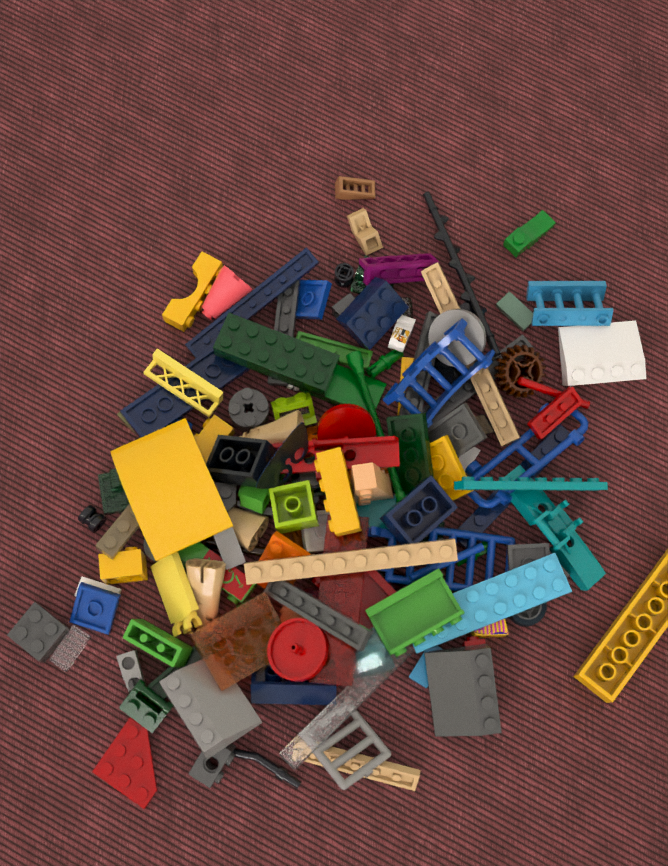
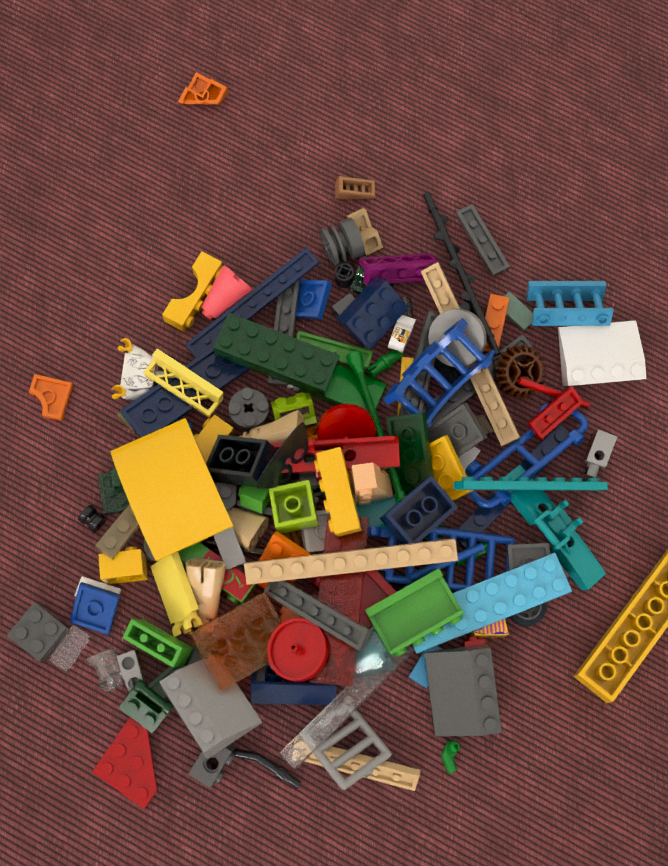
(53, 395): none -> orange tile
(107, 669): none -> clear leg
(133, 380): none -> white torso
(203, 91): none -> orange slope
(344, 241): none -> dark grey wheel
(448, 755): none -> green arm
(482, 240): none -> dark grey plate
(496, 317): none -> orange plate
(529, 233): green slope -> none
(601, 444): none -> light grey torso

